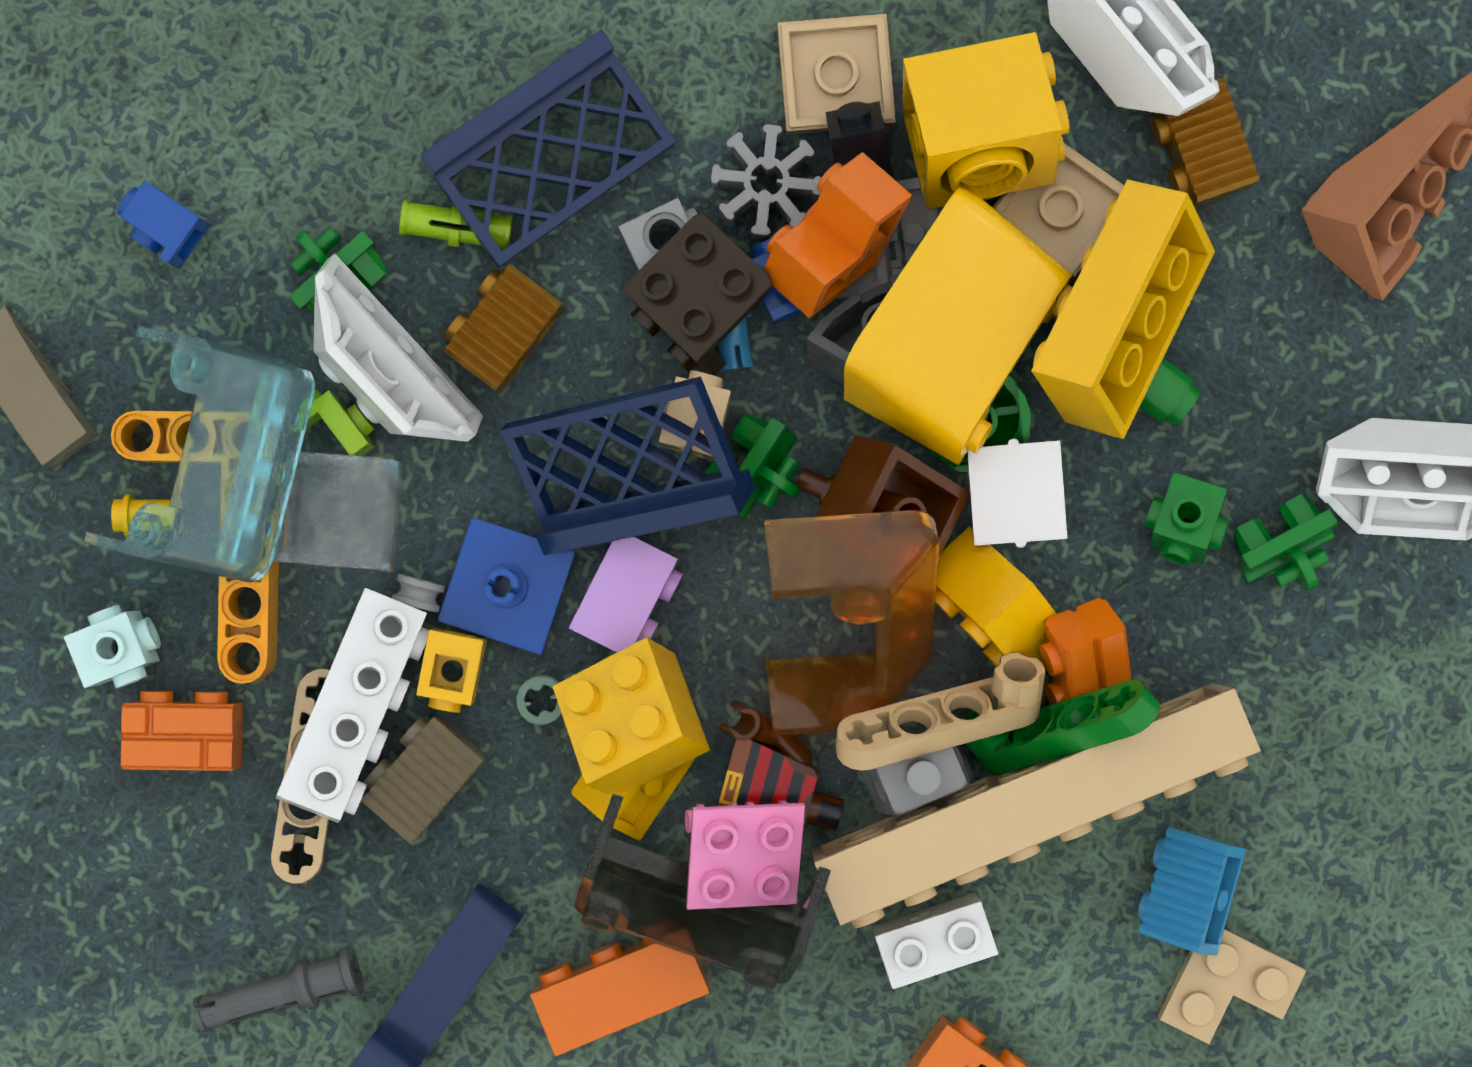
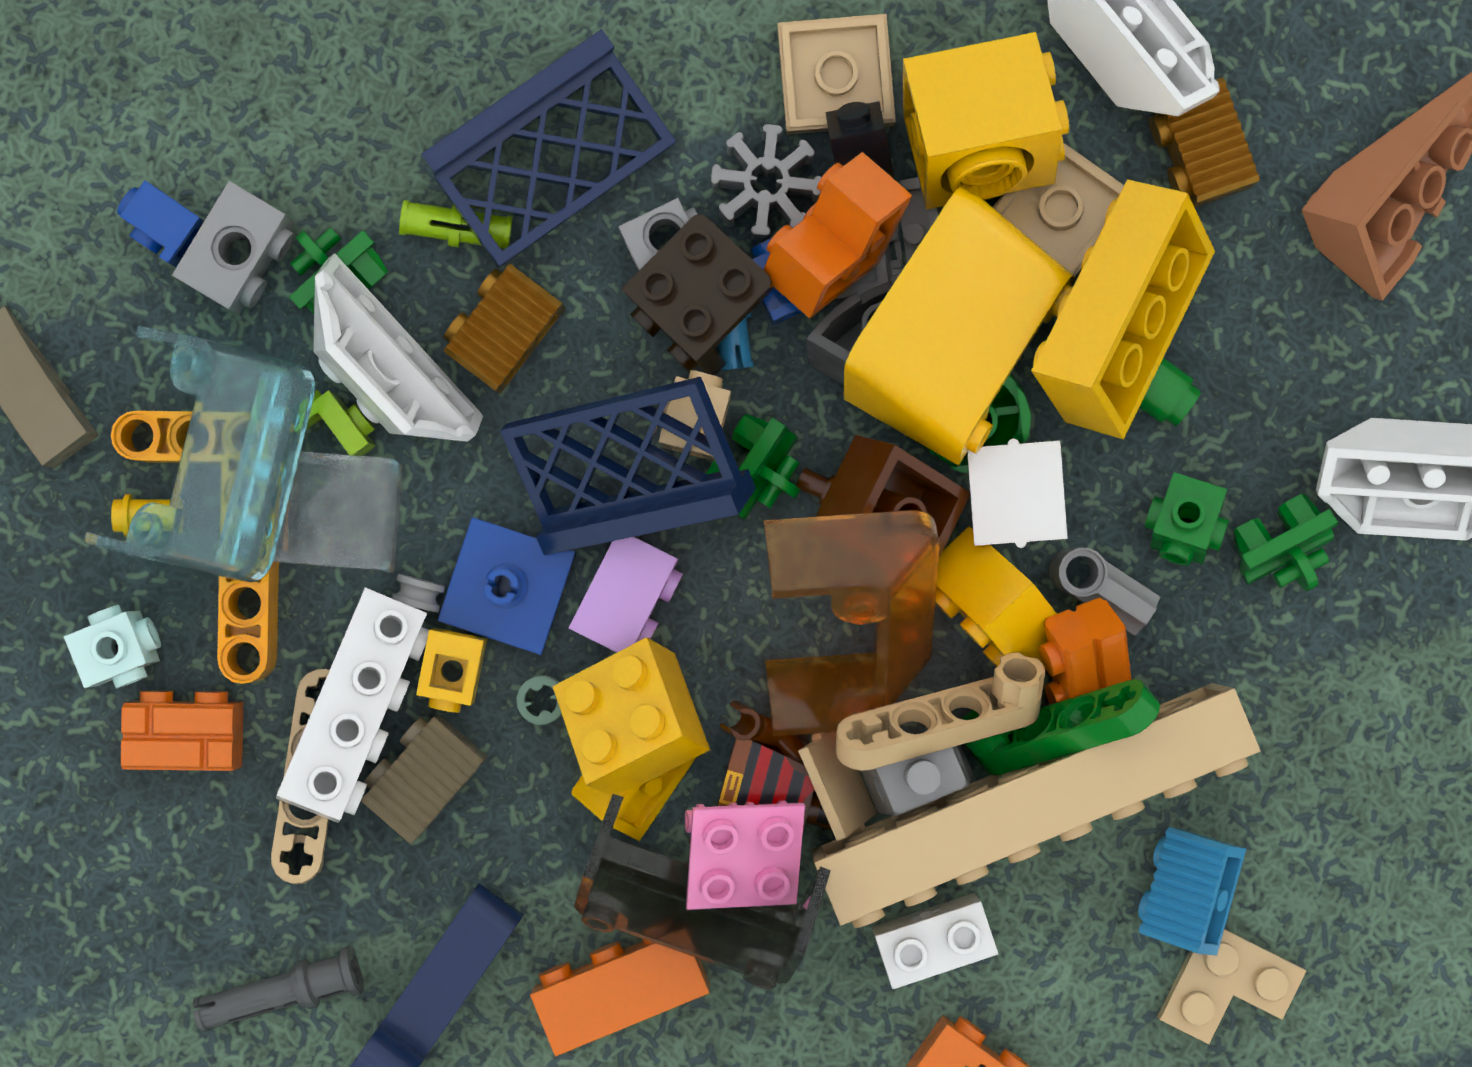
(235, 217): none -> light grey brick
(837, 786): none -> tan piece
(1126, 596): none -> light grey piece

